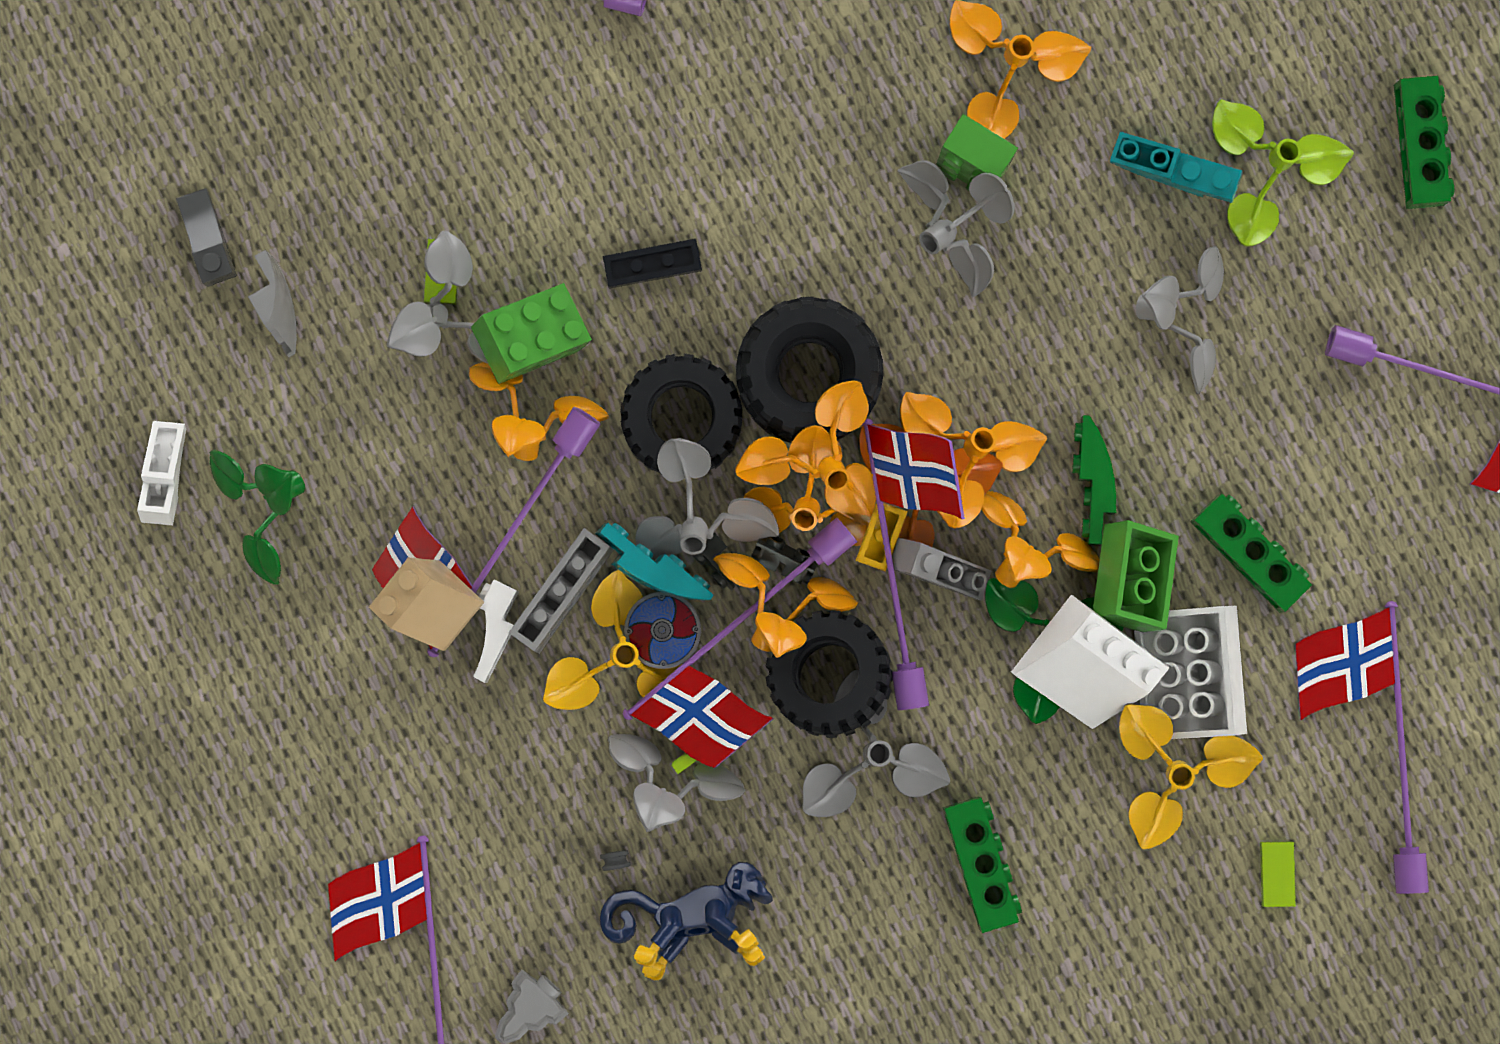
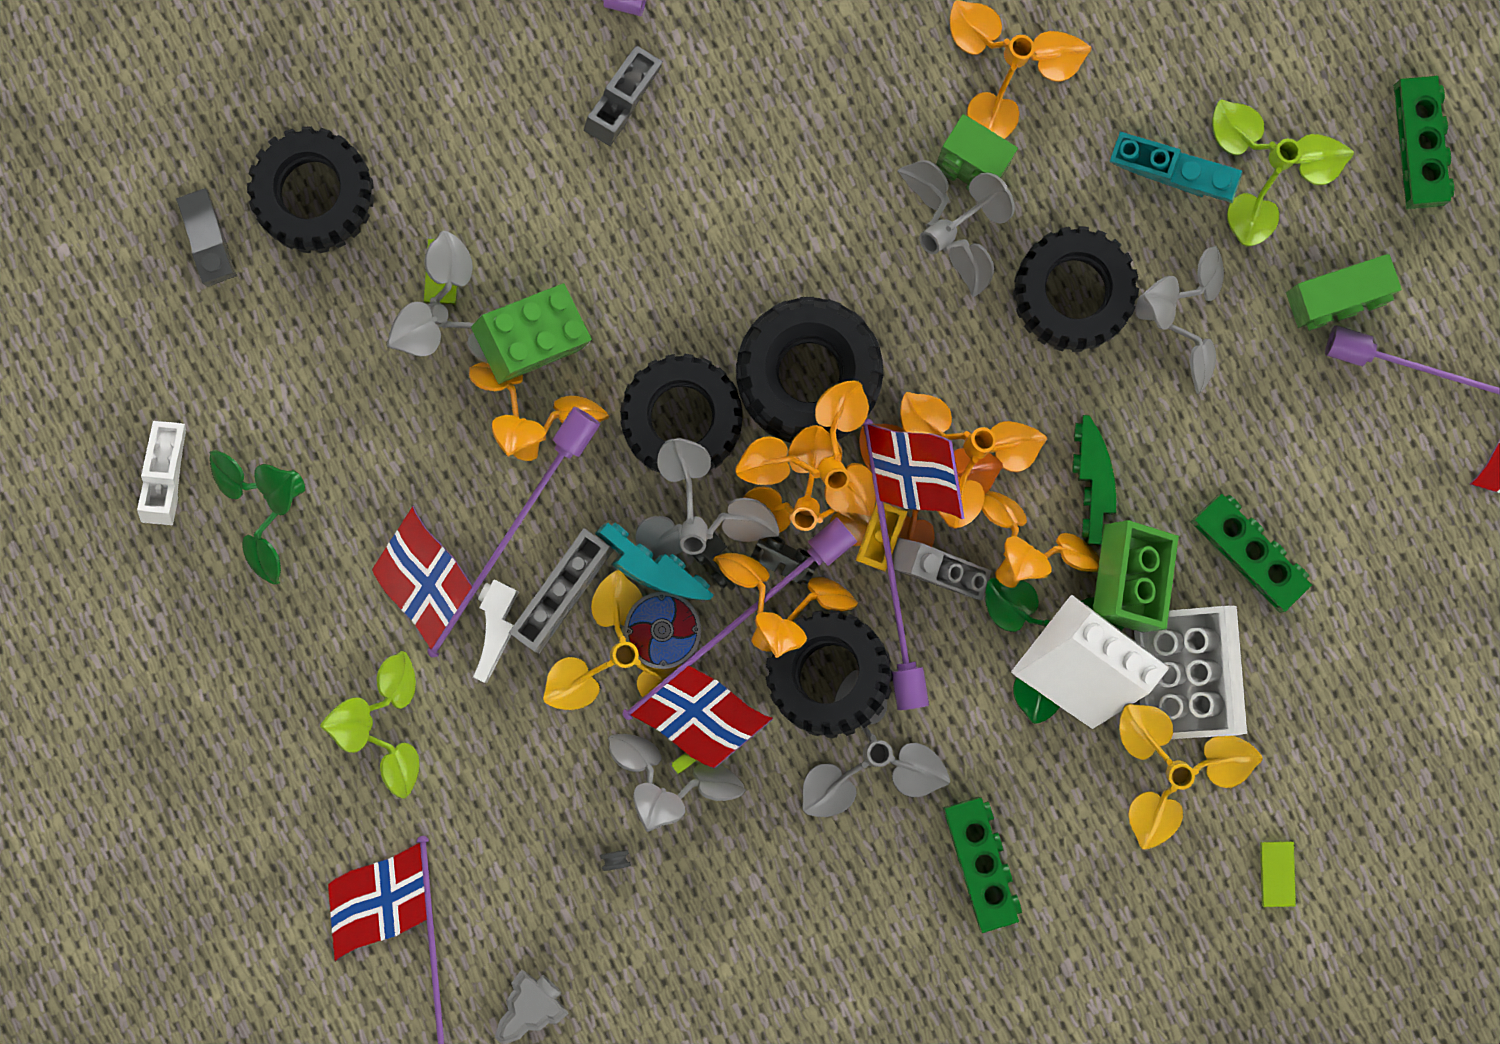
(275, 304): light grey slope -> none
(281, 160): none -> black tyre
(352, 721): none -> lime plant
(426, 602): tan slope -> none
(622, 95): none -> dark grey slope
(652, 263): black plate -> none
(696, 913): dark blue animal -> none
(1095, 251): none -> black tyre
(1344, 292): none -> bright green brick
(1349, 666): flag -> none

